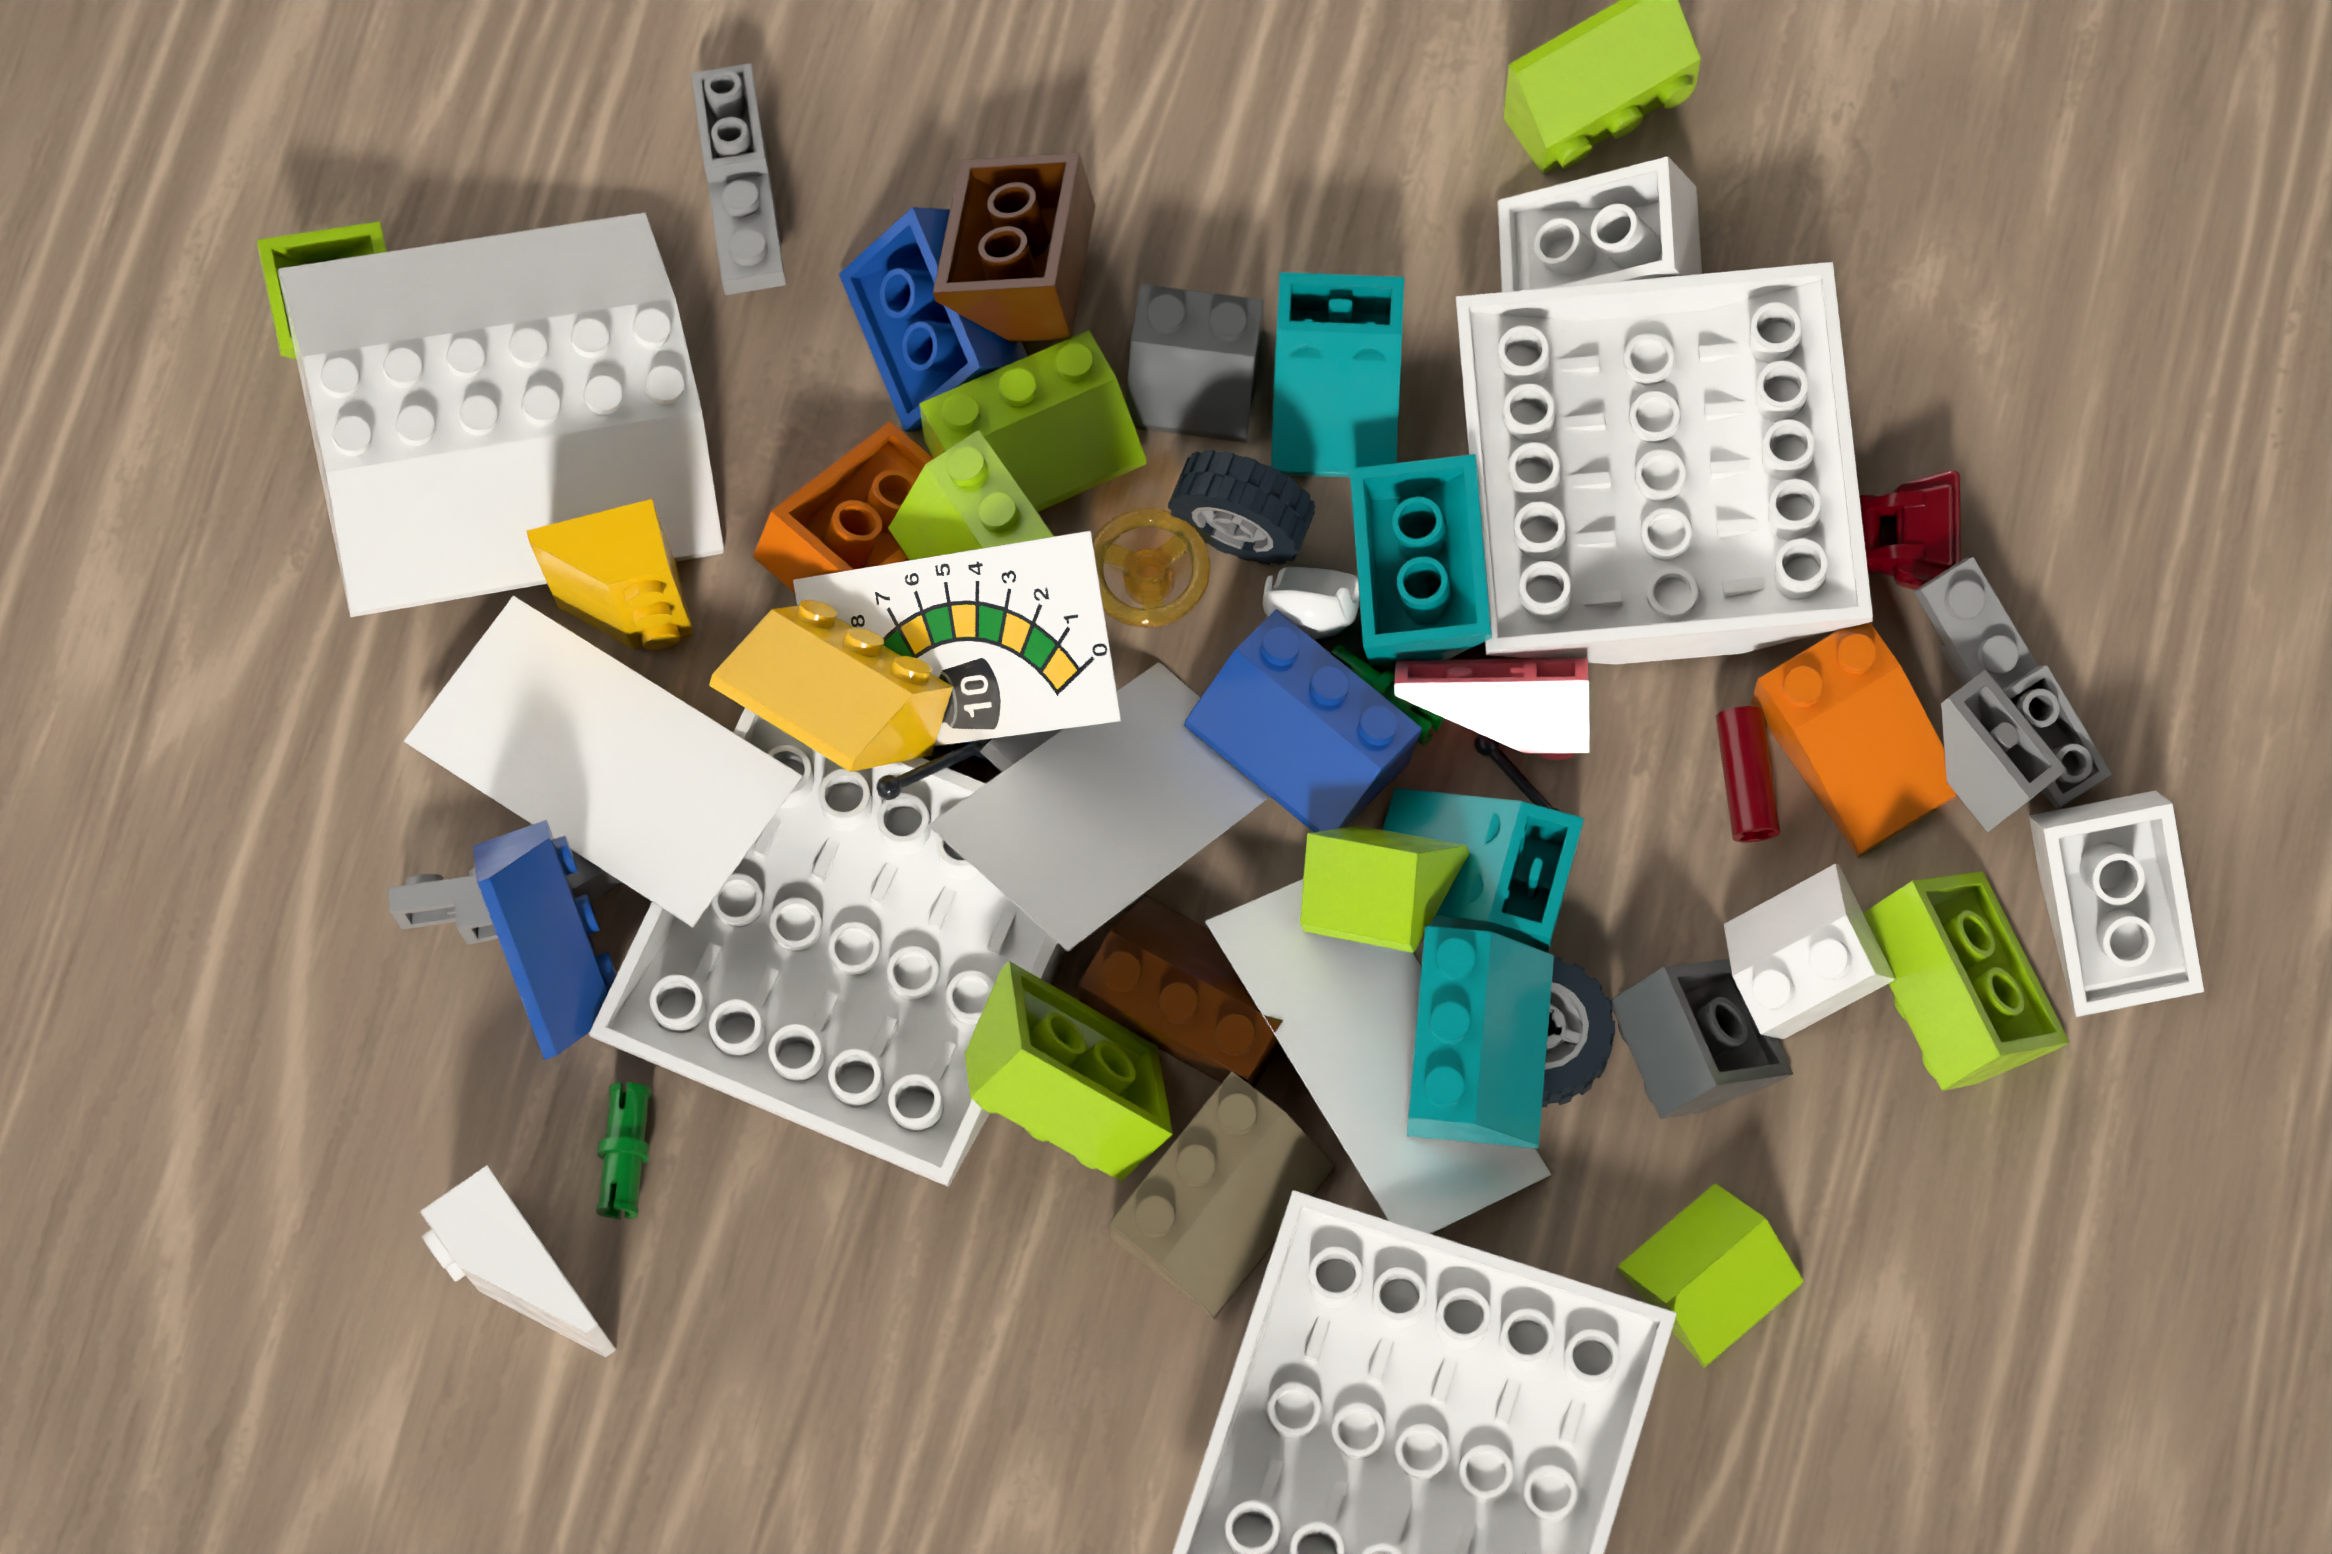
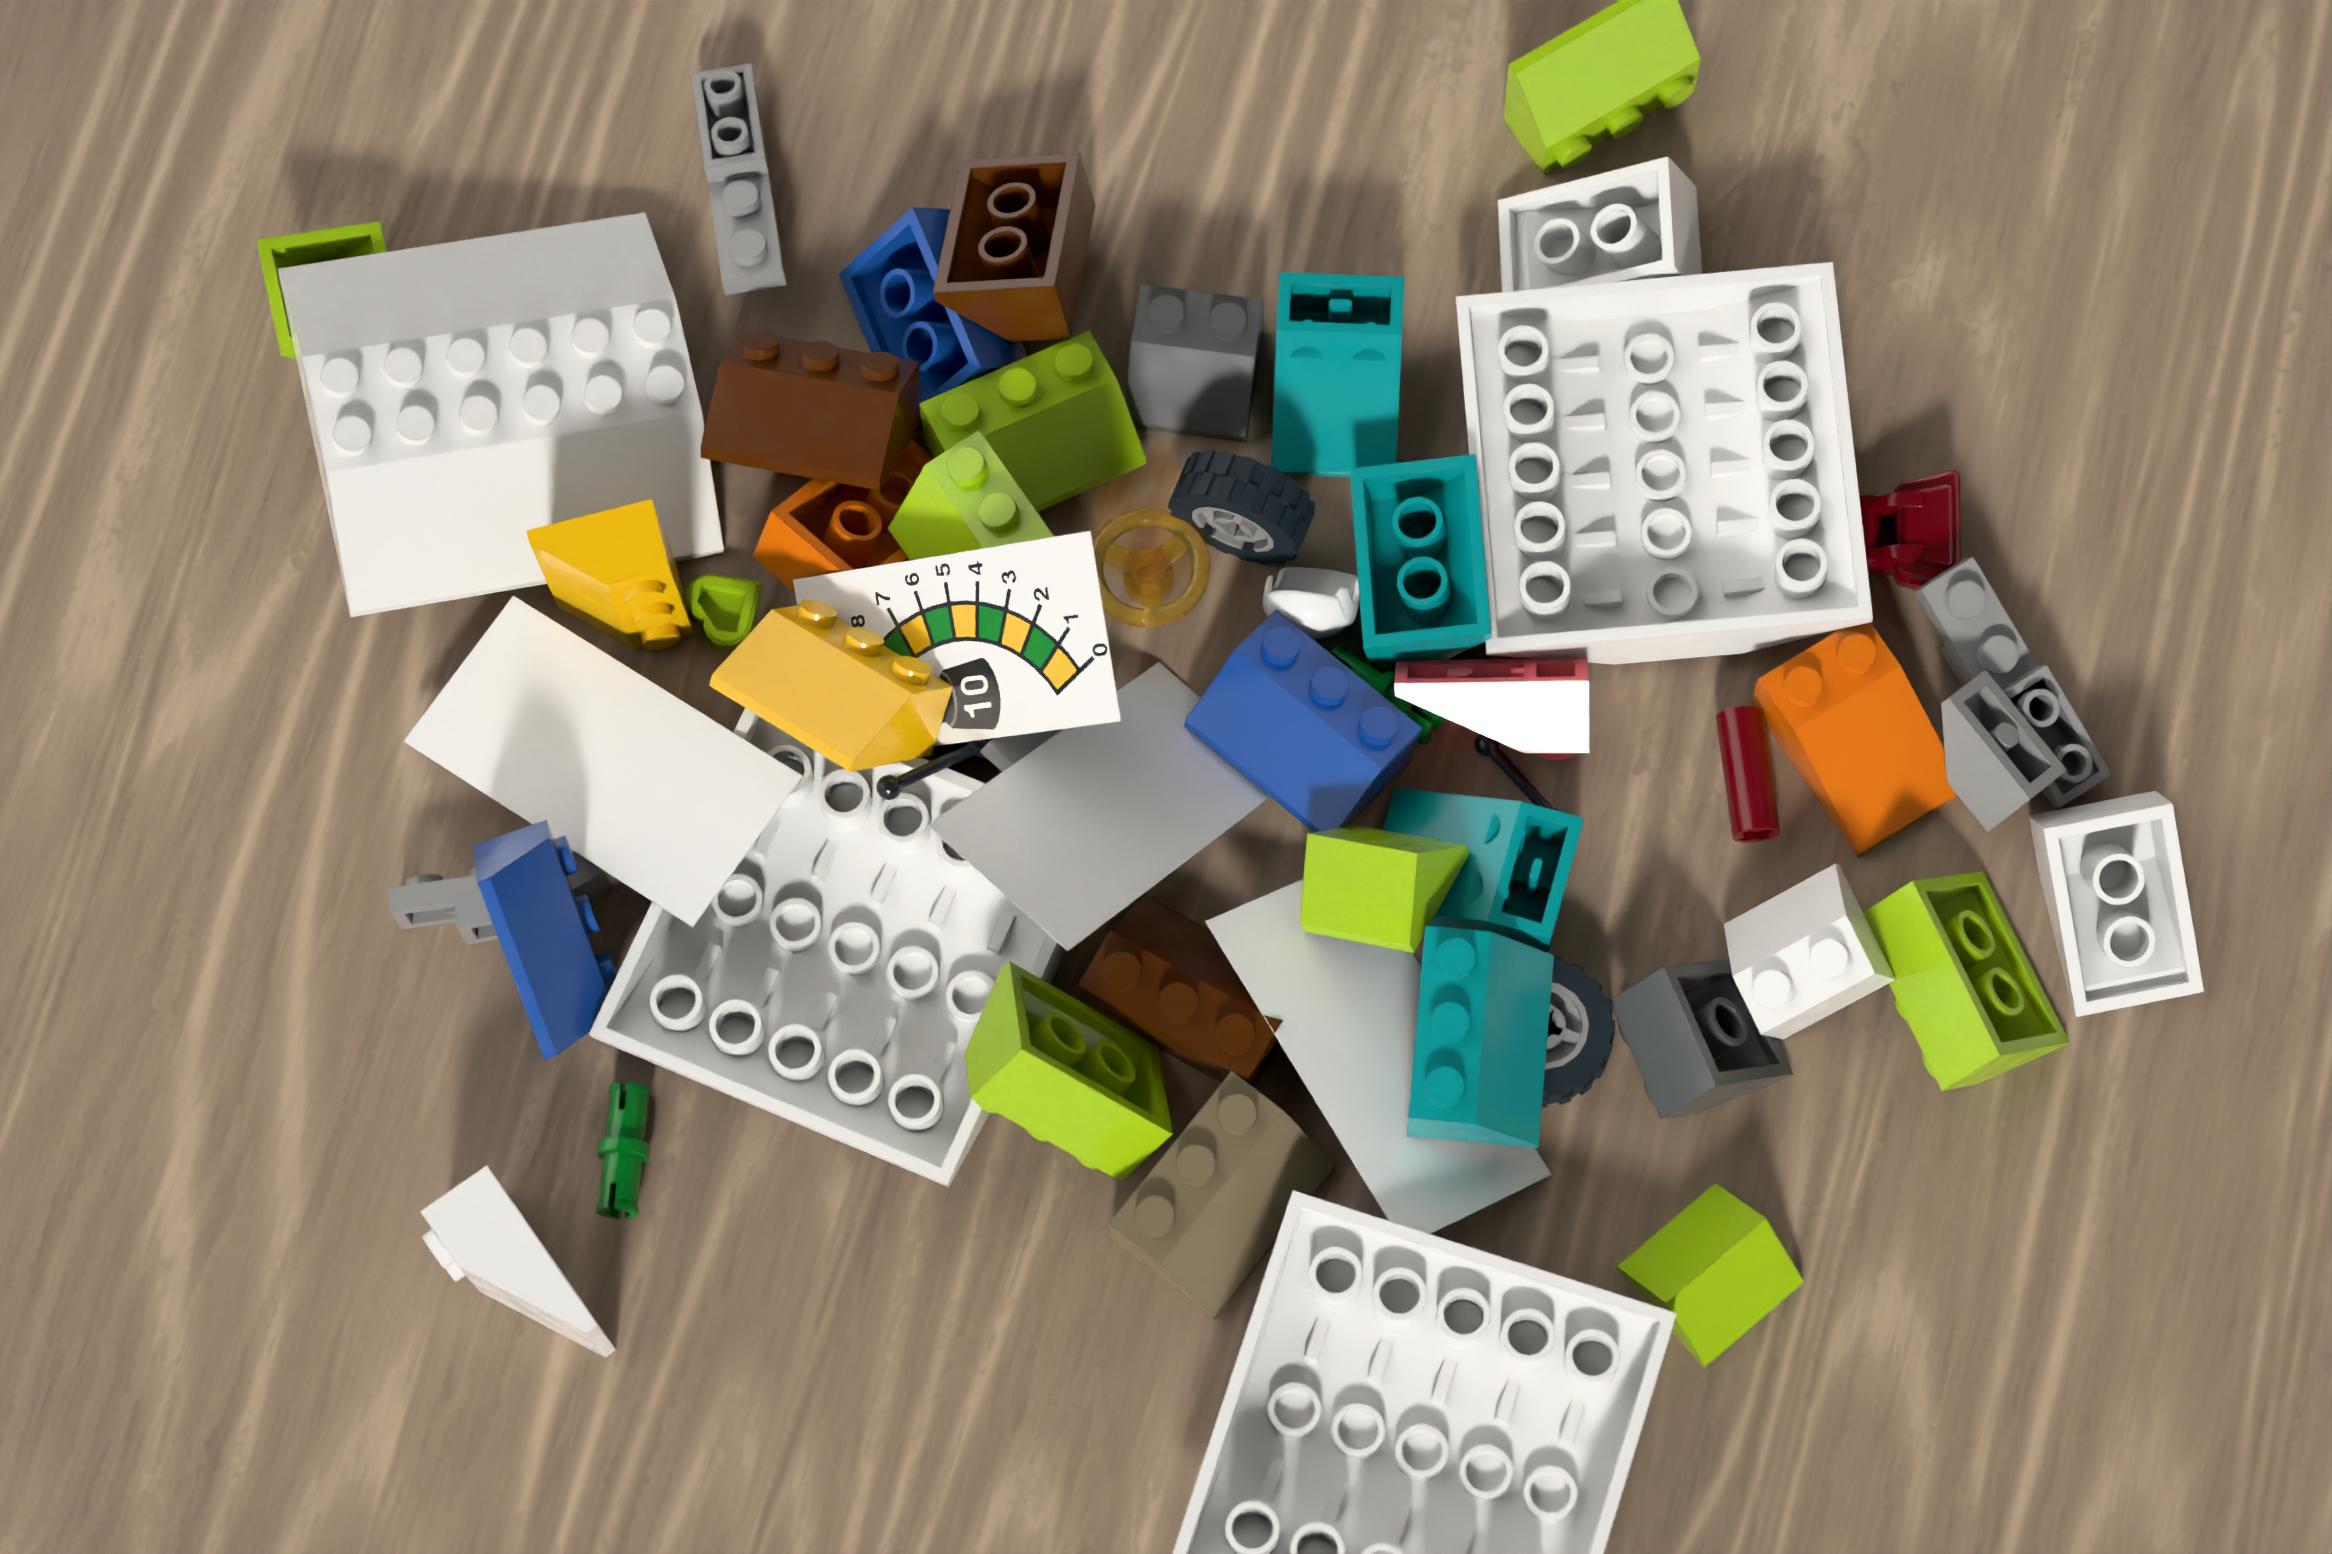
(725, 608): none -> lime tile
(812, 409): none -> reddish brown slope

